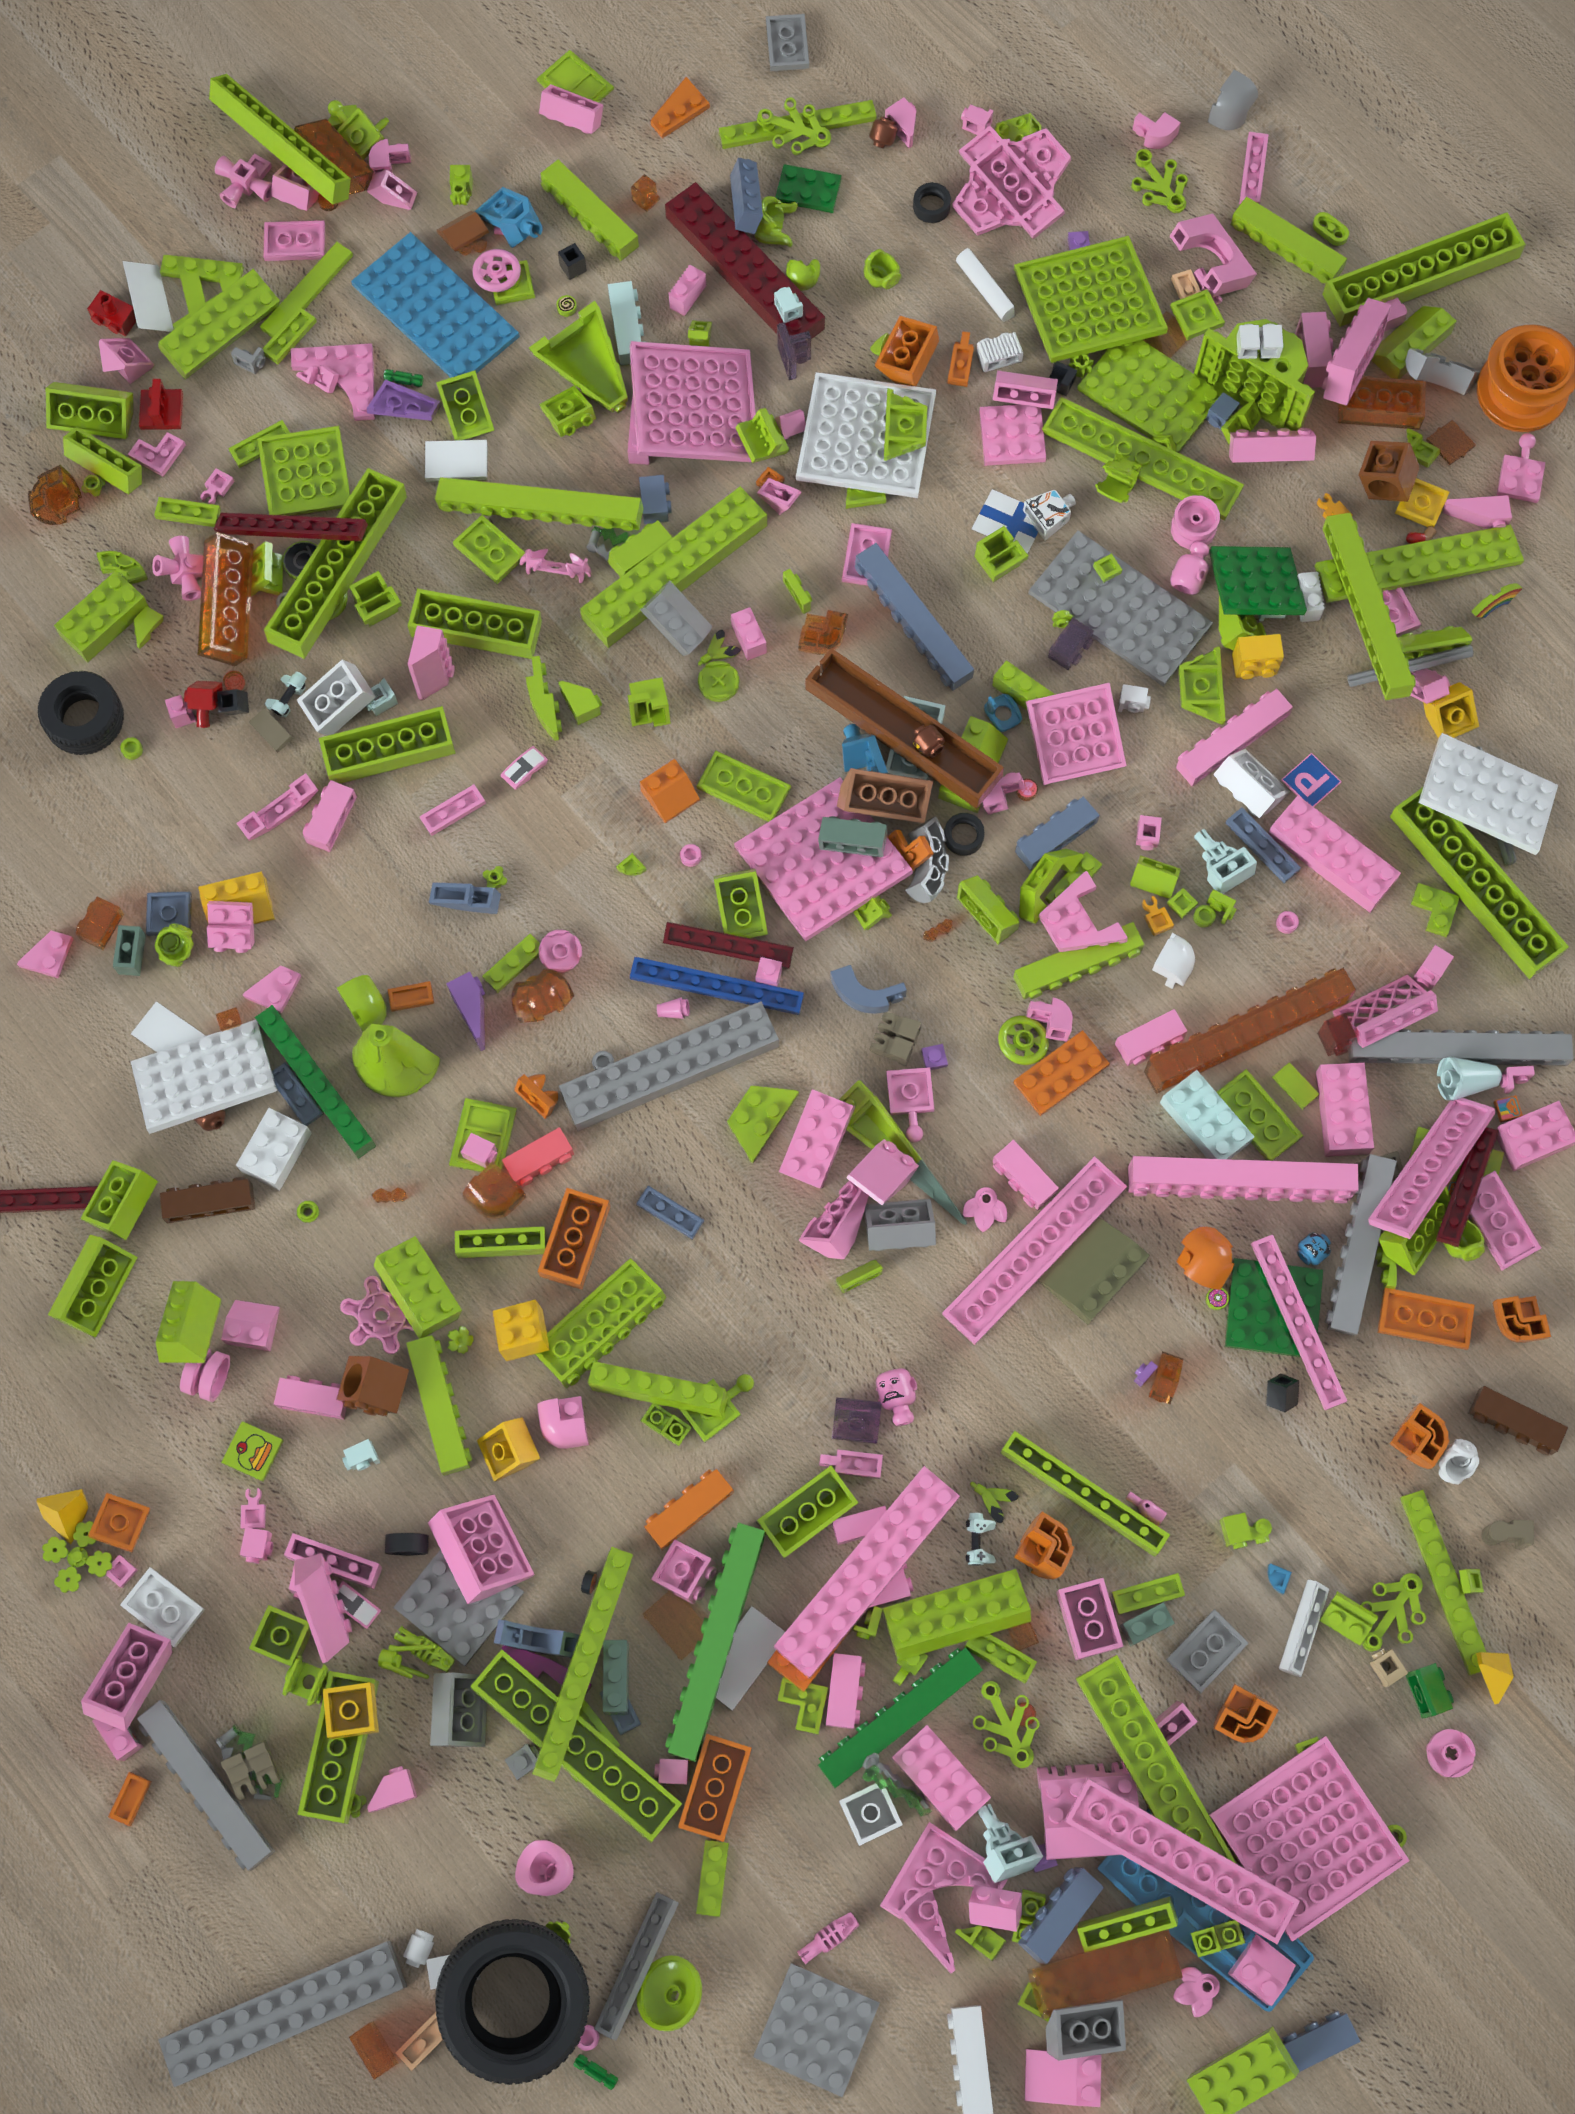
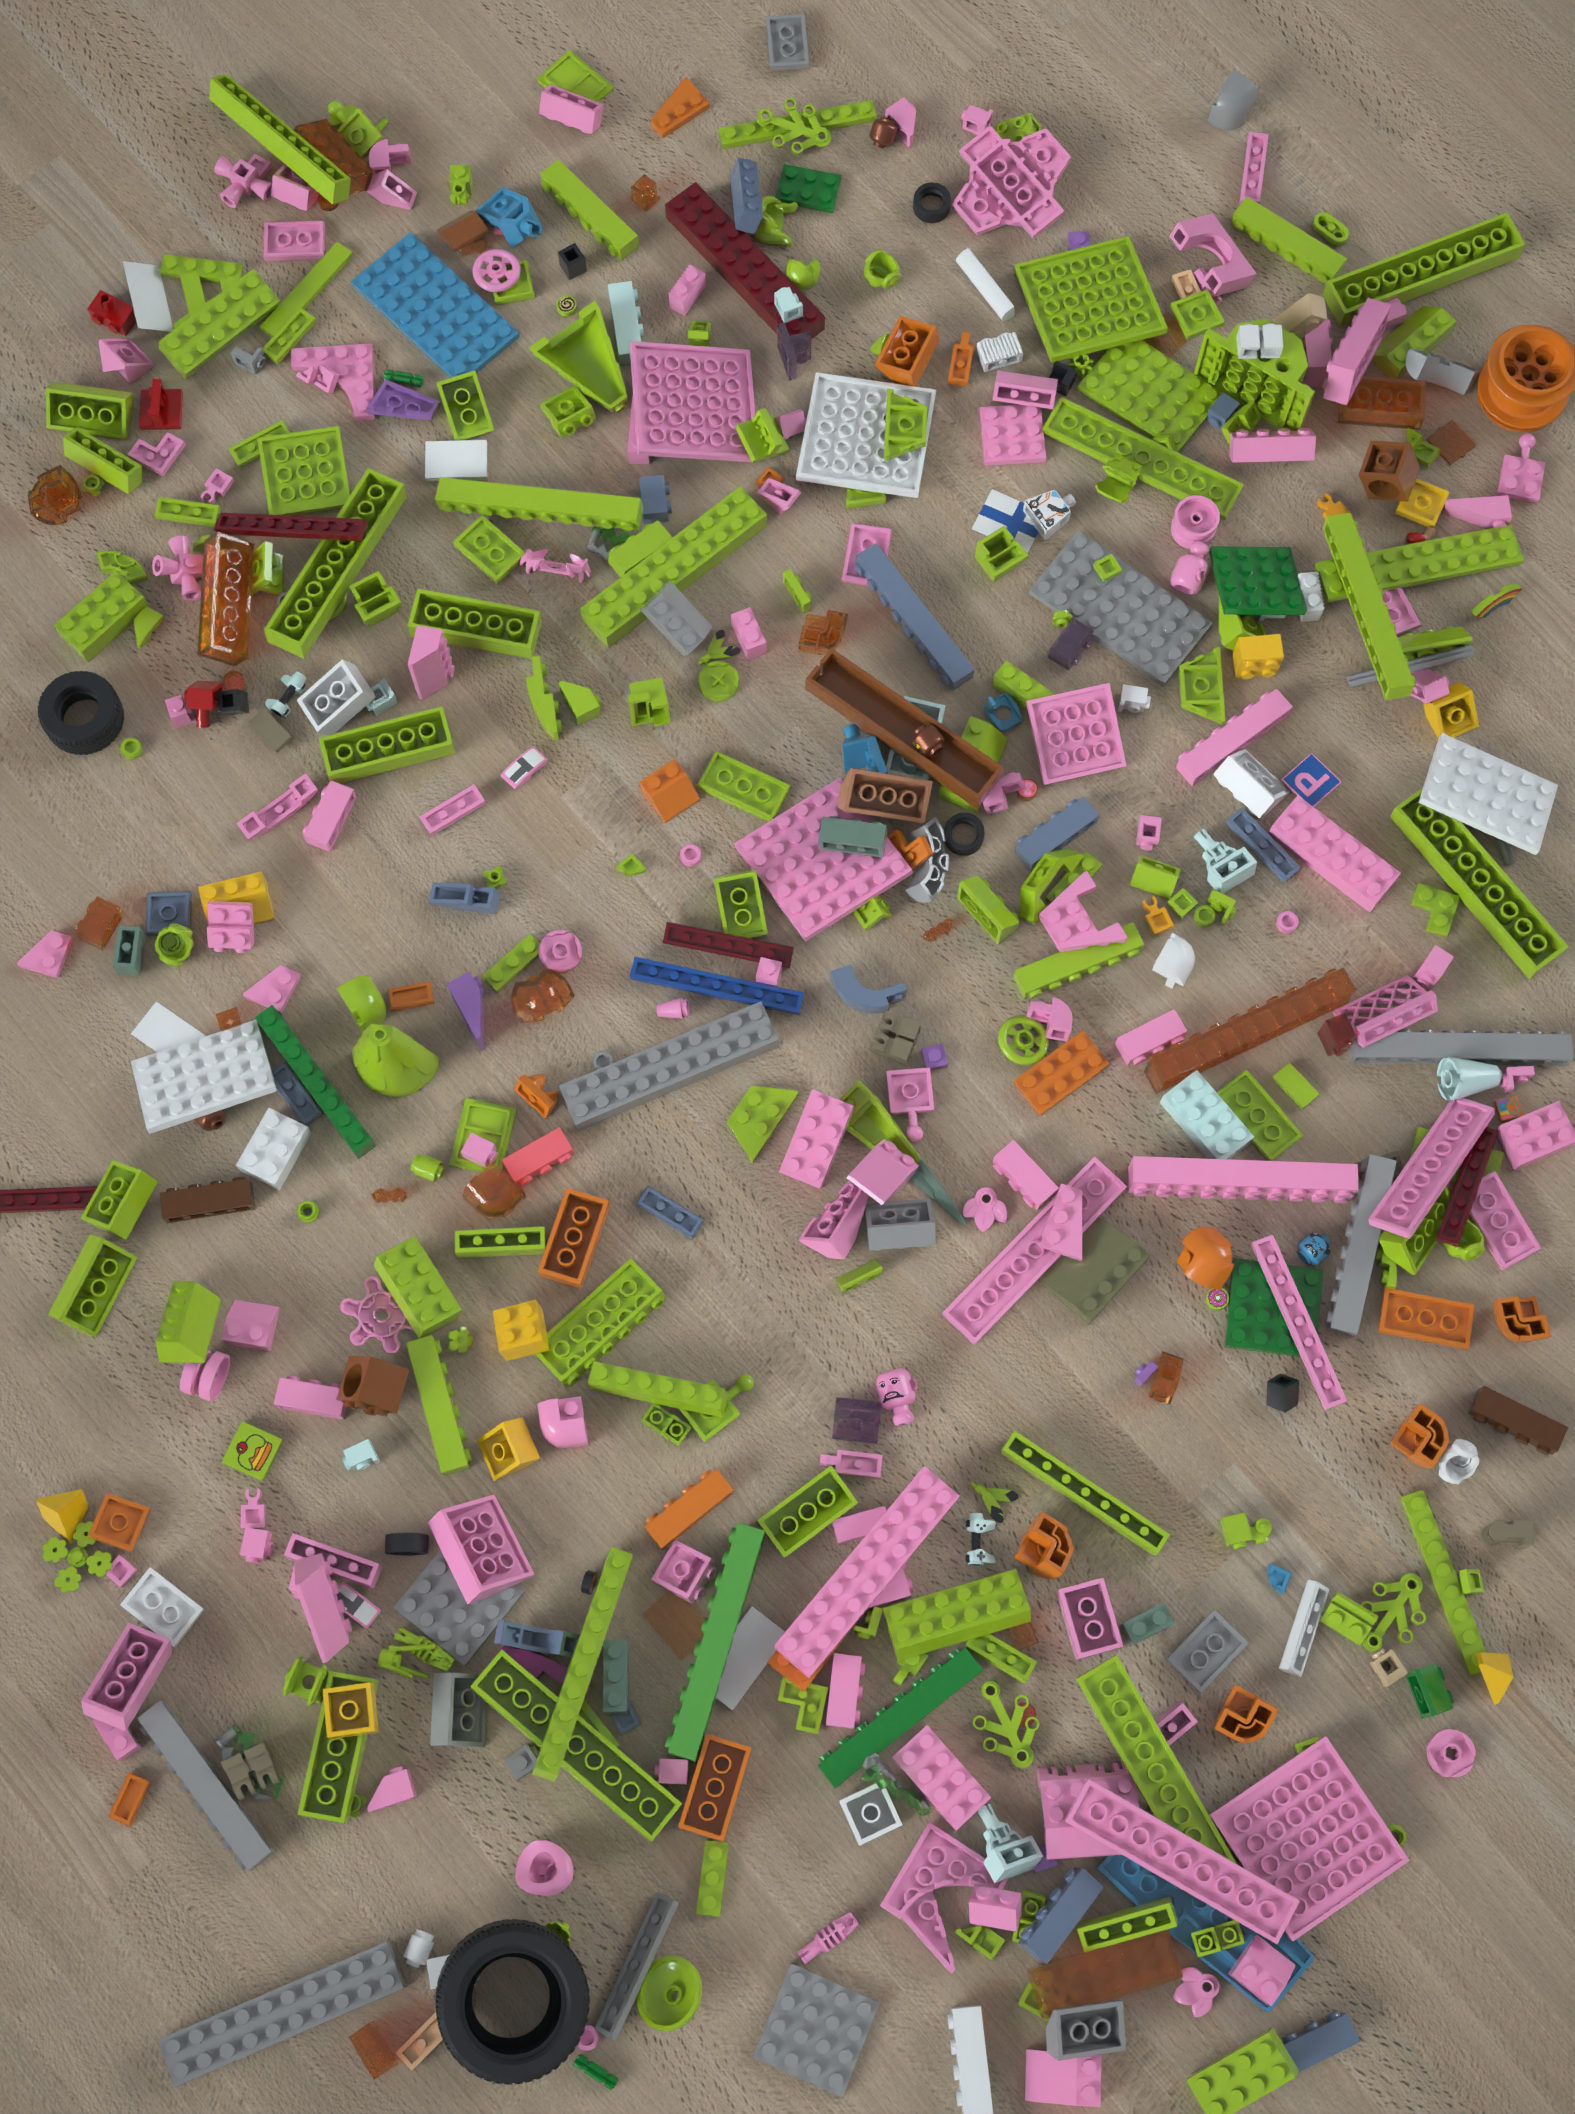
(198, 546): none -> lime tile
(281, 1636): lime brick -> none
(297, 556): black tile -> none
(427, 1167): none -> lime brick
(1064, 1224): none -> bright pink wing
(1147, 1509): bright pink piece -> none
(1148, 1594): lime plate -> none
(1156, 134): bright pink brick -> none
(1160, 184): lime plant -> none
(1303, 315): none -> tan brick
(1344, 1109): bright pink brick -> none

